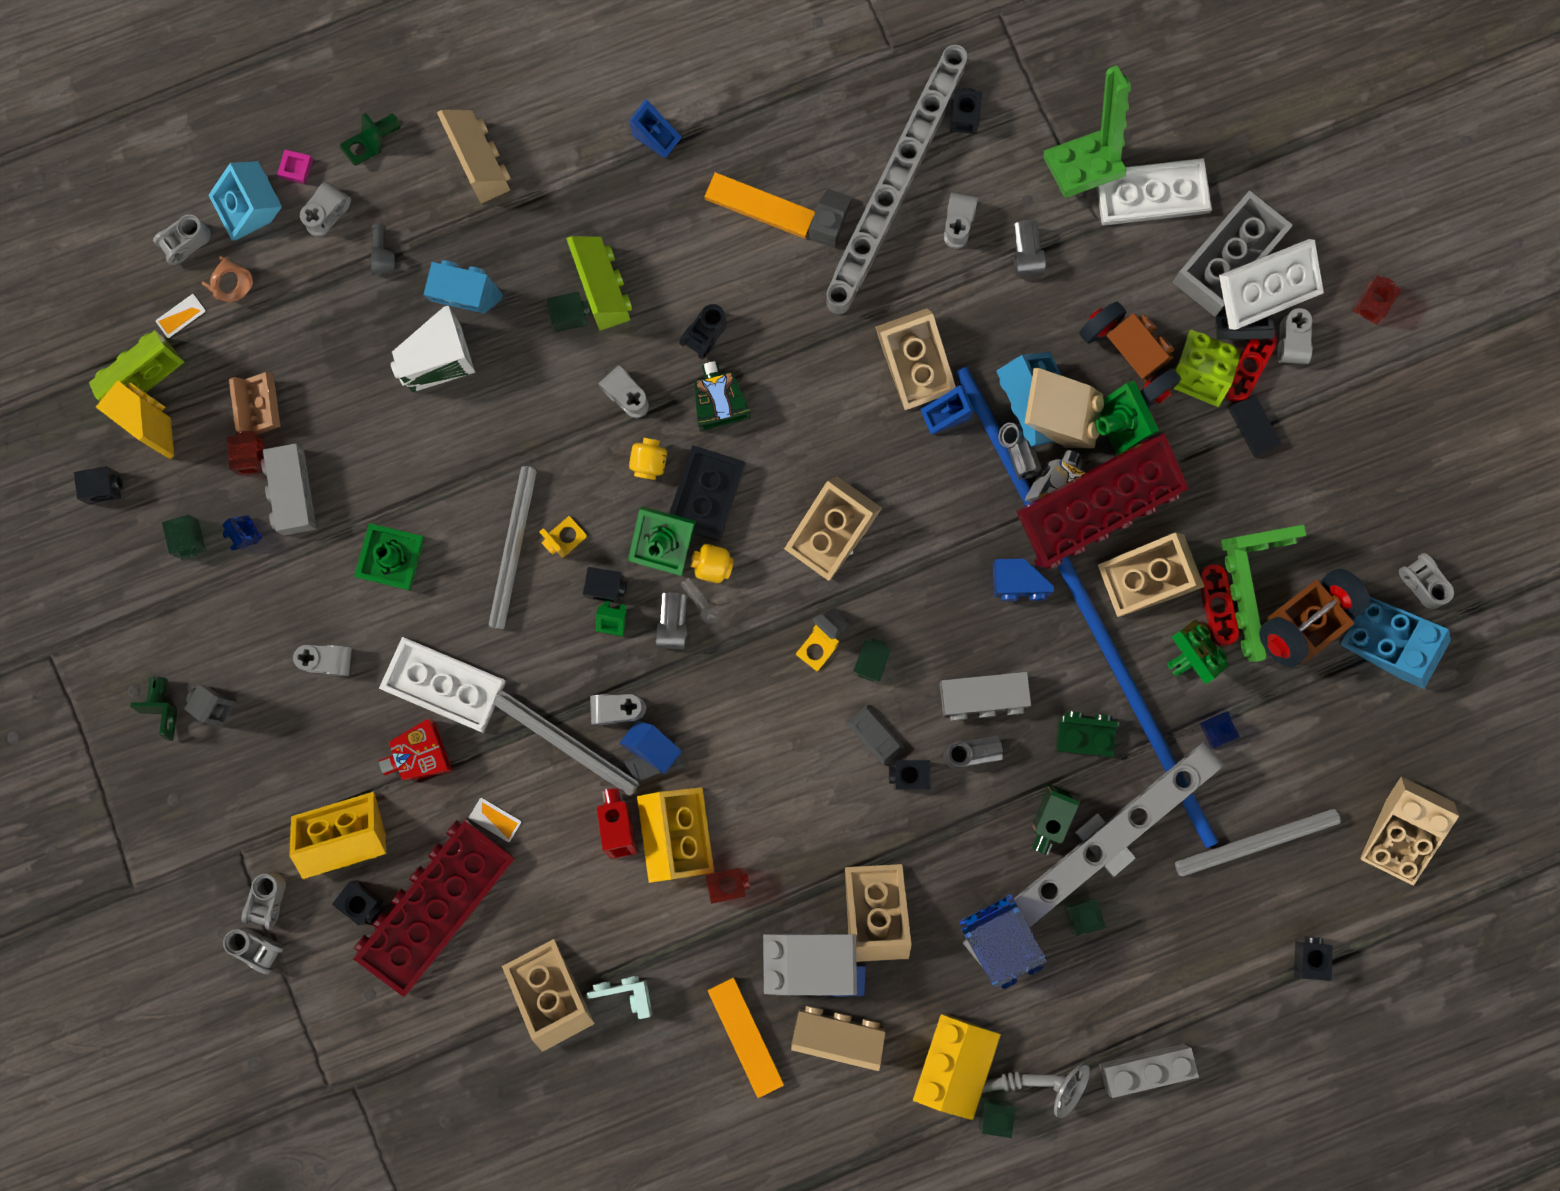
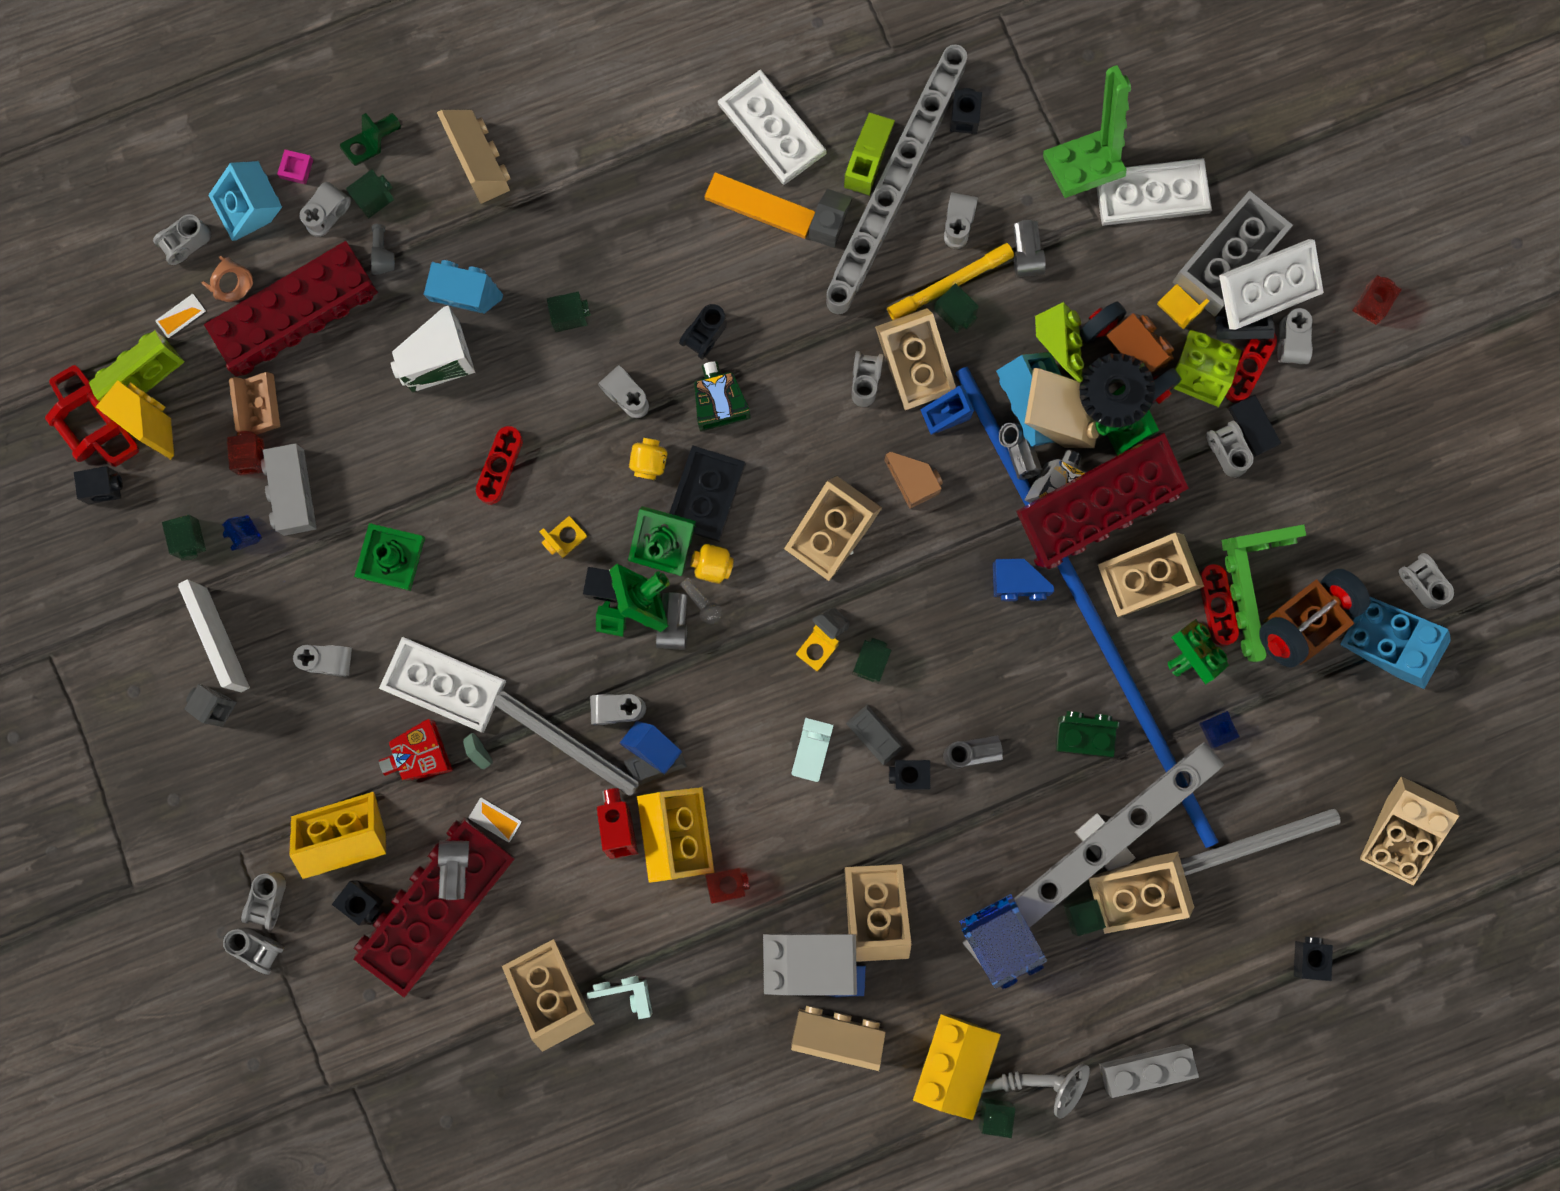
(92, 442): none -> red bar
(155, 705): dark green bracket -> none
(213, 636): none -> white tile
(291, 309): none -> dark red bracket
(371, 193): none -> clear green brick
(452, 864): none -> flat silver piece
(476, 751): none -> sand green tile
(484, 480): none -> red beam
(512, 547): light grey axle -> none
(600, 280): lime slope -> none
(640, 596): none -> green plate
(653, 129): blue slope -> none
(745, 1037): light orange tile -> none
(772, 127): none -> white tile
(812, 750): none -> light aqua bracket
(866, 374): none -> light grey piece
(868, 154): none -> lime slope
(913, 478): none -> medium nougat slope
(957, 309): none -> clear green brick
(985, 695): light grey brick -> none
(989, 261): none -> yellow piece
(1057, 806): dark green torso -> none
(1060, 335): none -> lime slope
(1117, 409): none -> black gear
(1143, 893): none -> tan slope
(1181, 306): none -> yellow bracket
(1230, 443): none -> light grey piece

